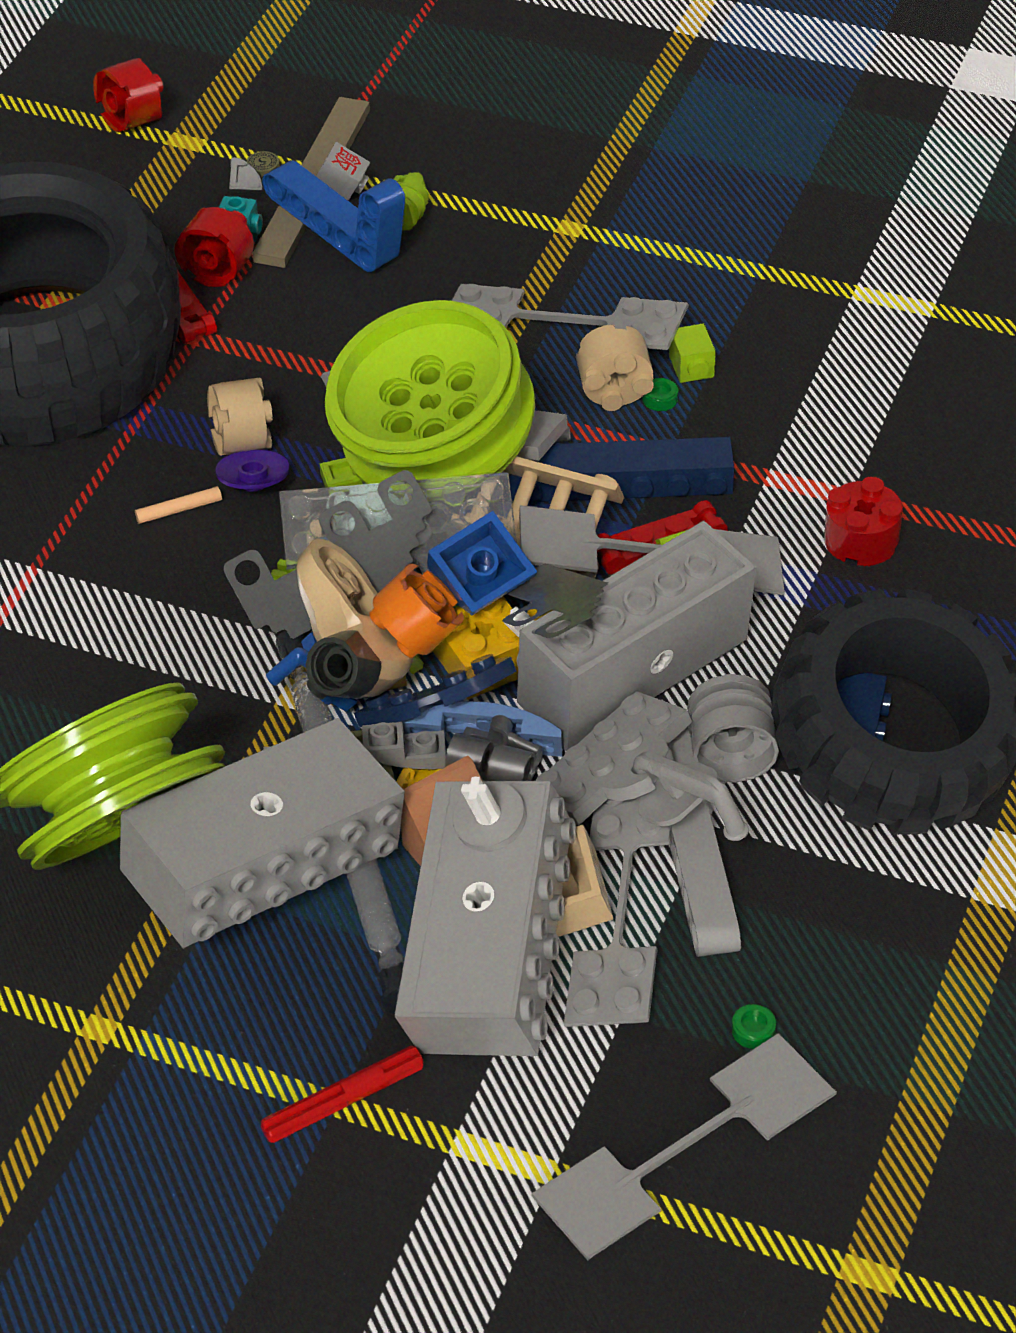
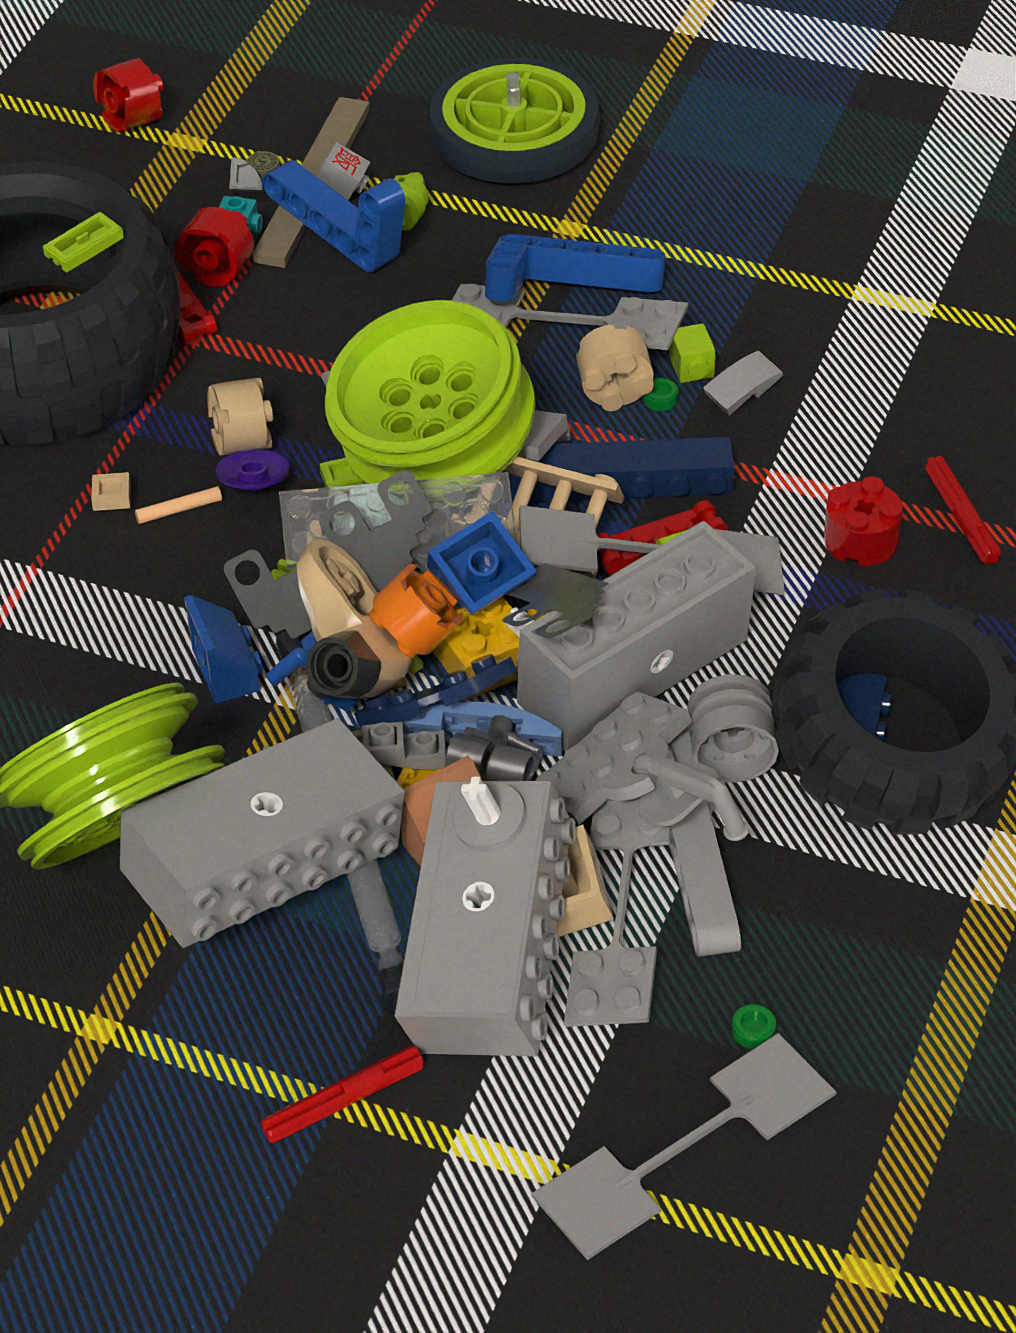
(83, 241): none -> lime tile
(111, 491): none -> tan plate
(222, 650): none -> blue slope
(514, 120): none -> wheel
(571, 262): none -> blue beam
(742, 380): none -> light grey slope
(963, 510): none -> red axle

